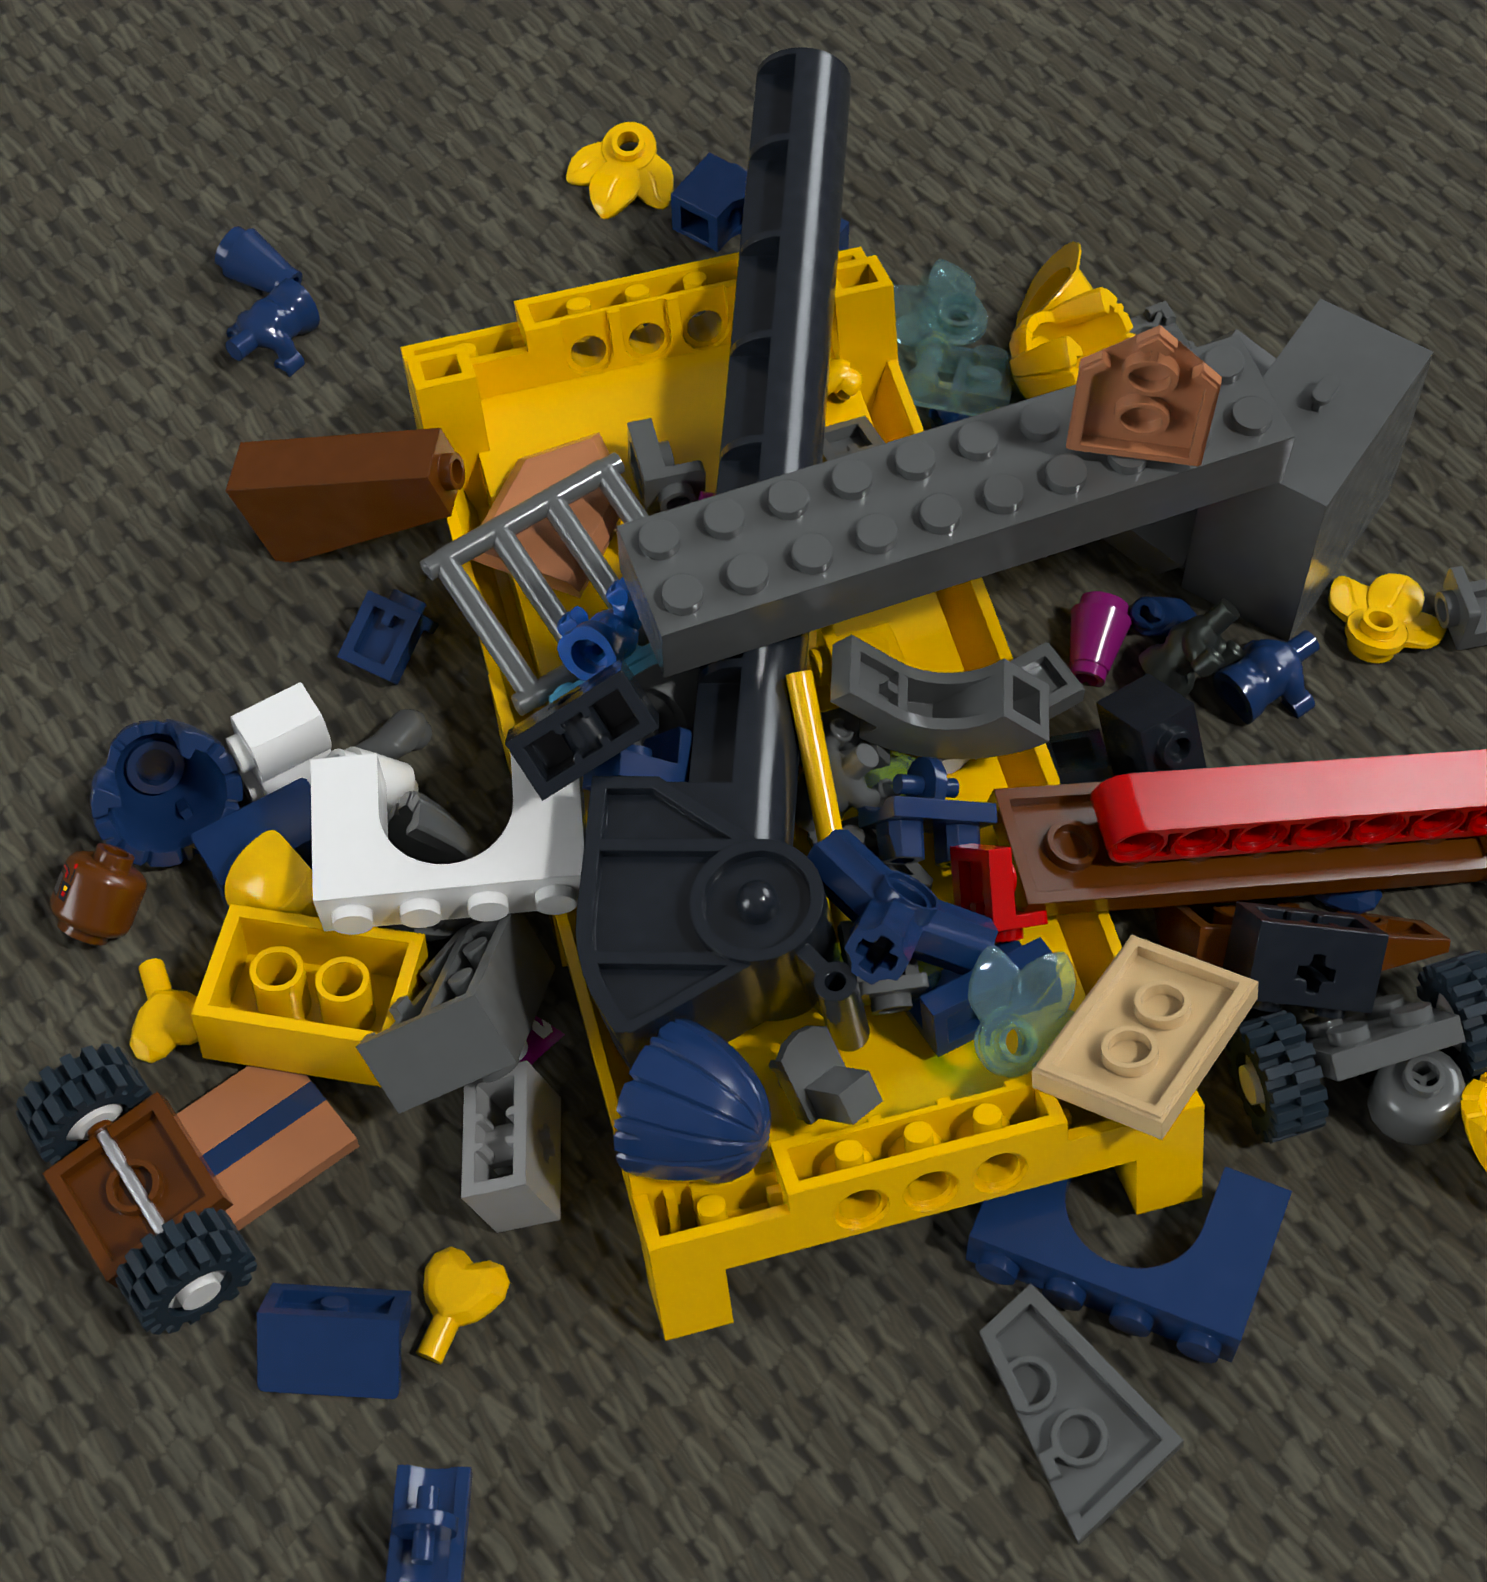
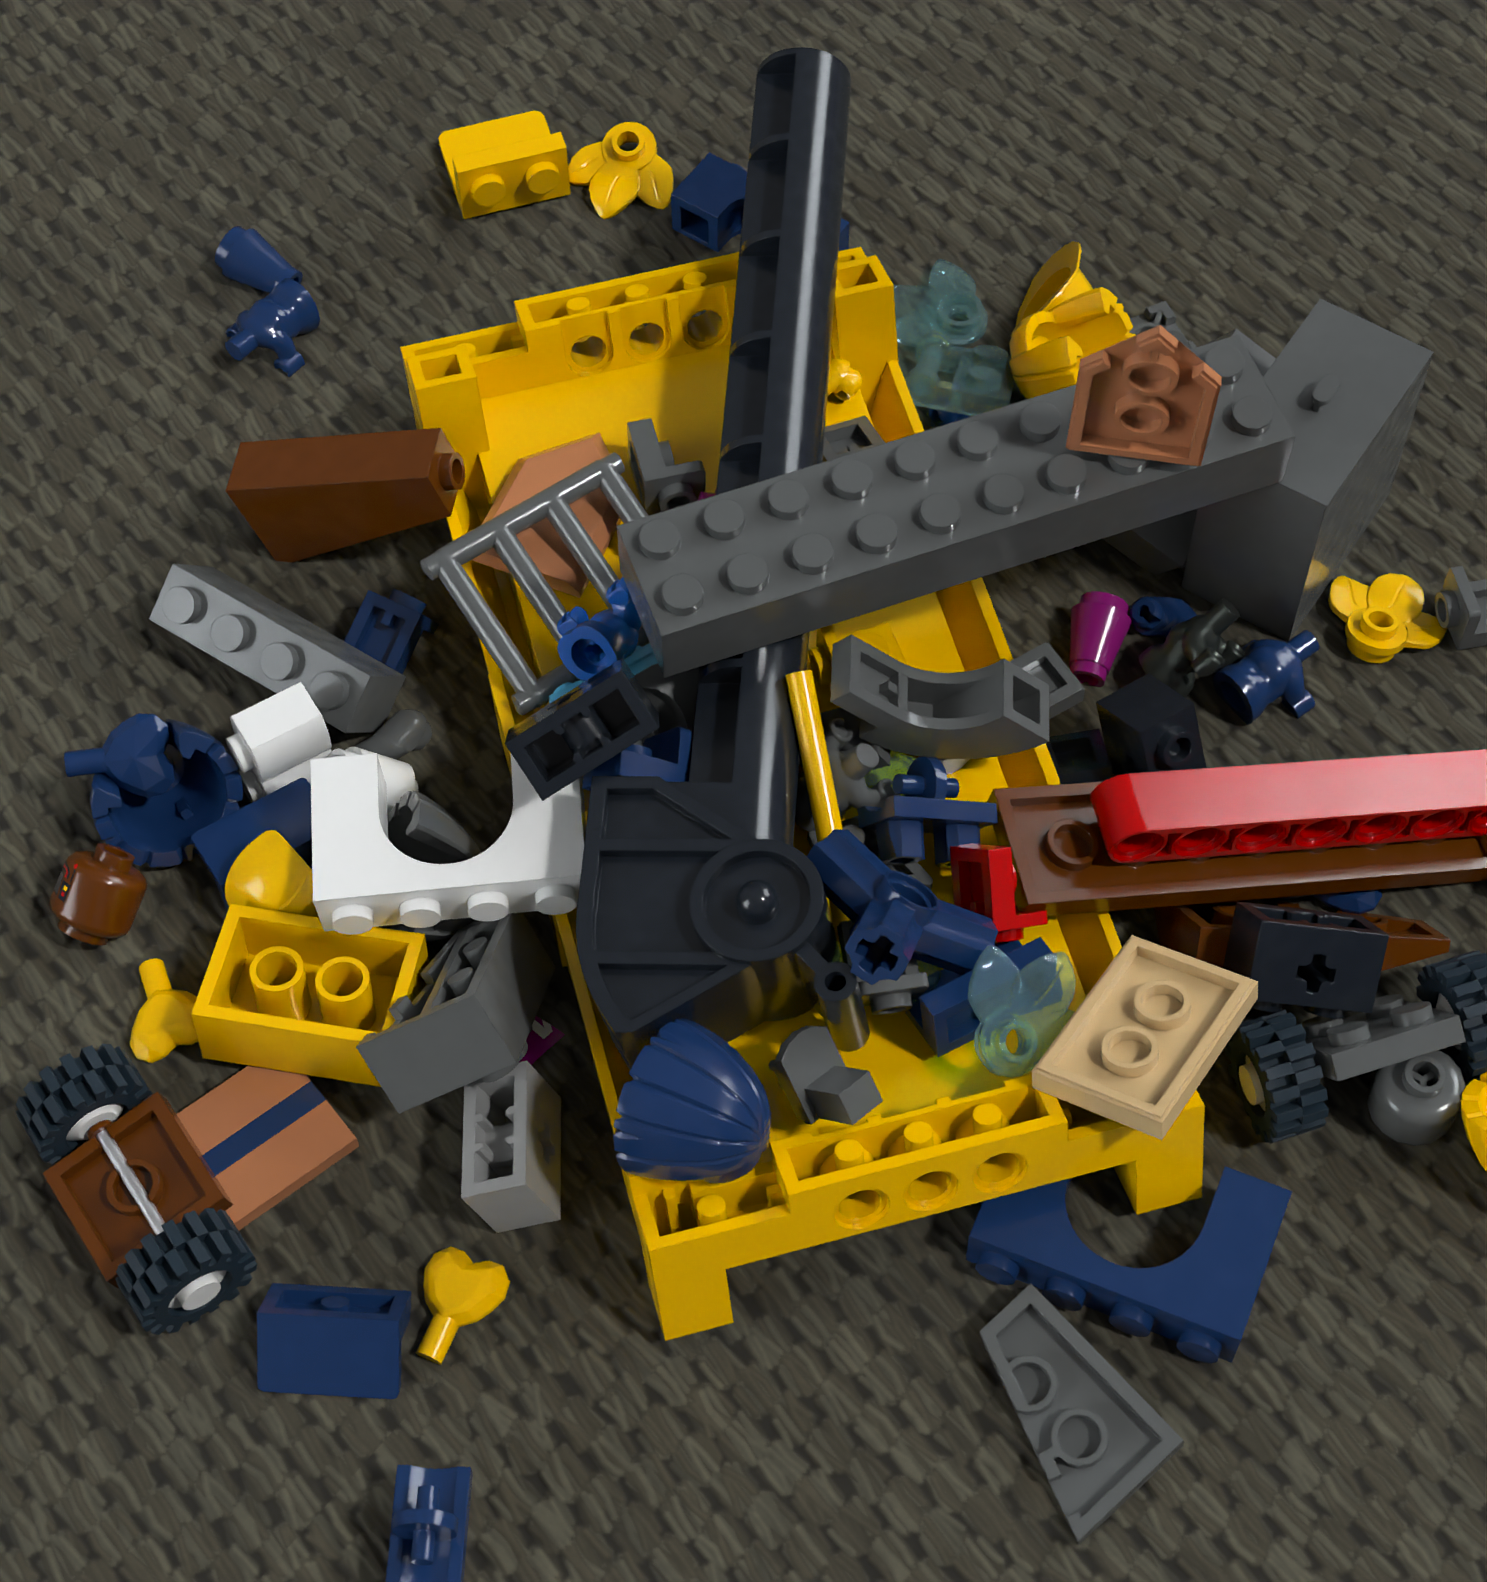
(130, 757): none -> dark blue rock
(276, 646): none -> dark grey brick
(505, 163): none -> yellow bracket

